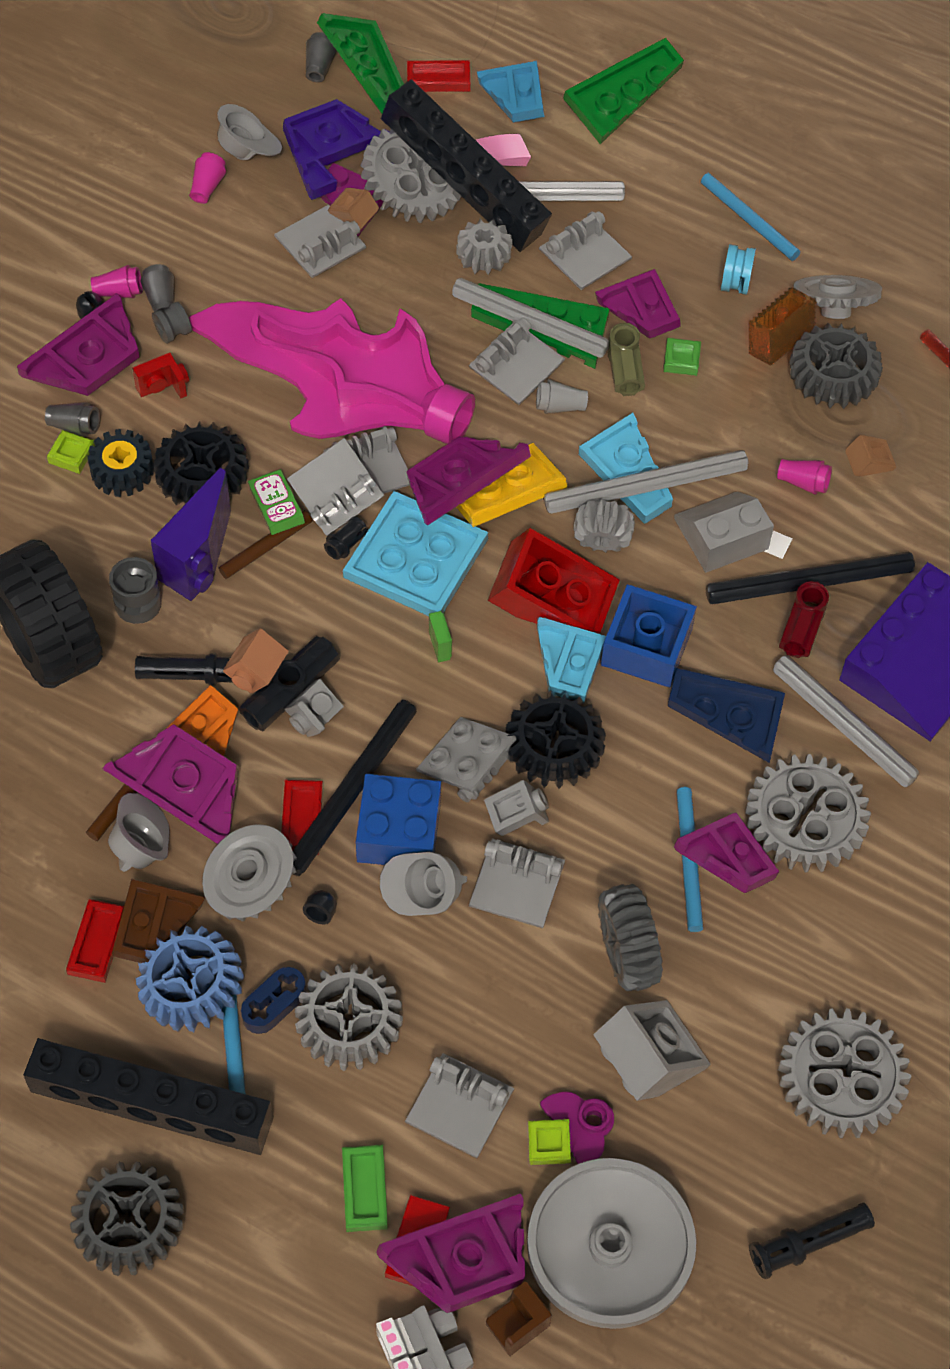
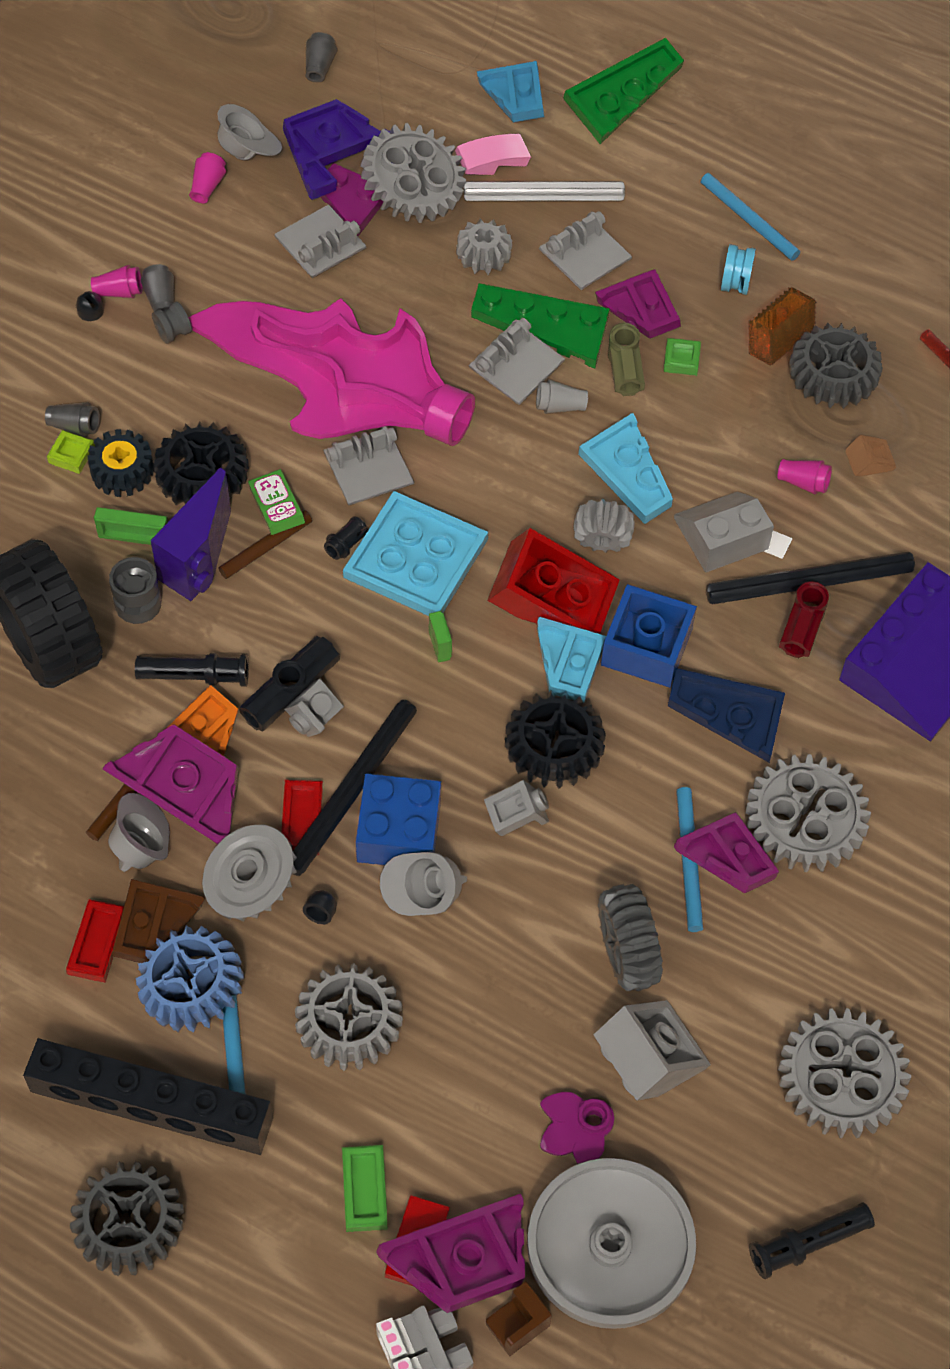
(85, 352): magenta wing -> none
(127, 525): none -> bright green tile
(160, 373): red bracket -> none
(255, 661): nougat brick -> none
(268, 993): dark blue beam -> none
(335, 487): light grey hinge -> none
(354, 206): medium nougat slope -> none
(365, 54): green wing -> none
(440, 75): red tile -> none
(459, 473): magenta wing -> none
(459, 1105): light grey hinge -> none
(465, 164): black brick -> none
(468, 757): light grey hinge -> none
(514, 489): yellow tile -> none
(516, 883): light grey hinge -> none
(539, 320): light grey axle -> none
(549, 1142): lime tile -> none
(646, 481): light grey axle -> none
(839, 293): light grey gear -> none
(846, 721): light grey axle -> none

